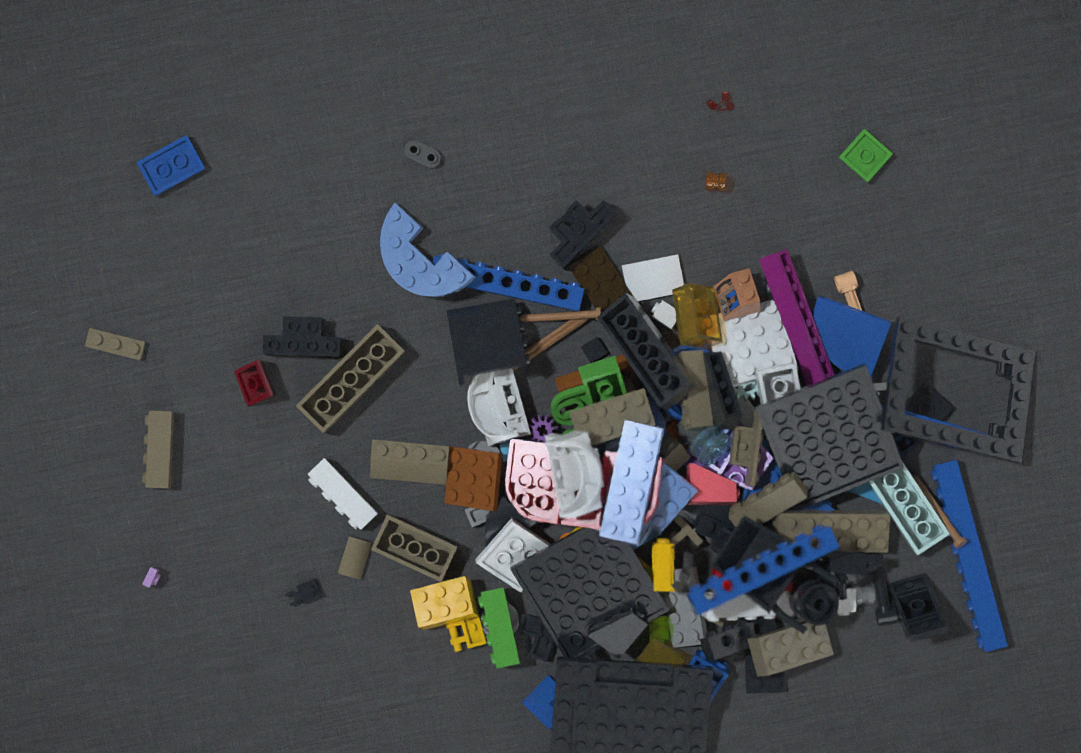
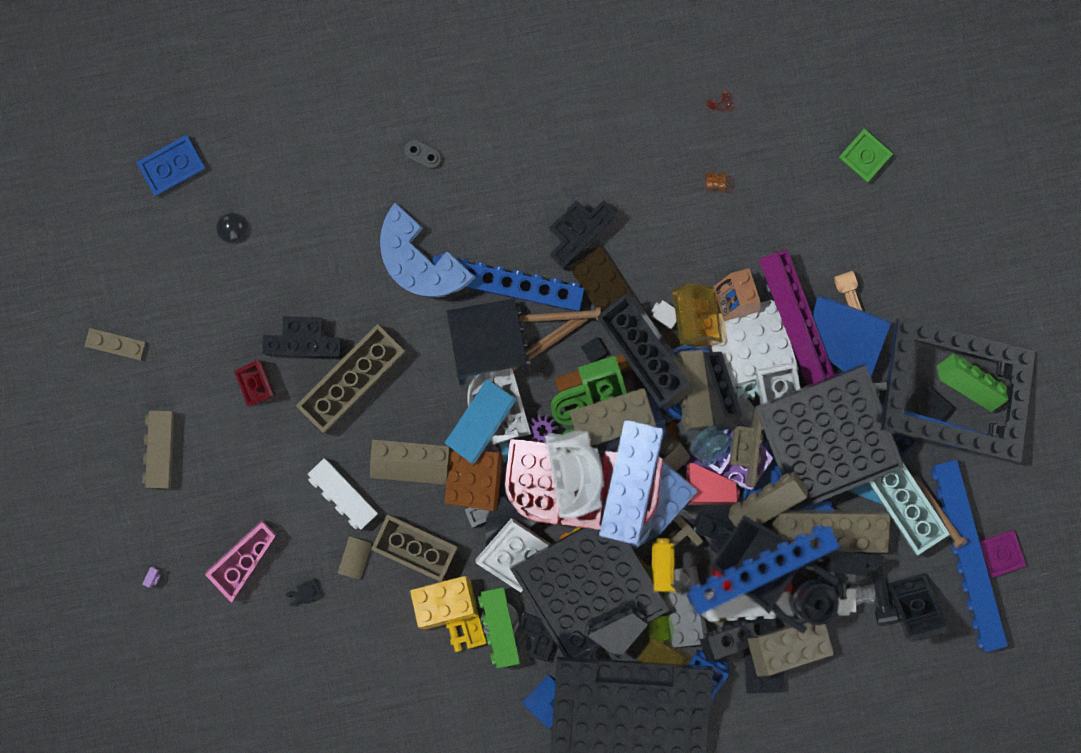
(231, 227): none -> black hair
(236, 565): none -> bright pink wedge
(480, 421): none -> dark azure tile
(653, 277): white tile -> none
(972, 382): none -> bright green brick
(1002, 553): none -> magenta tile

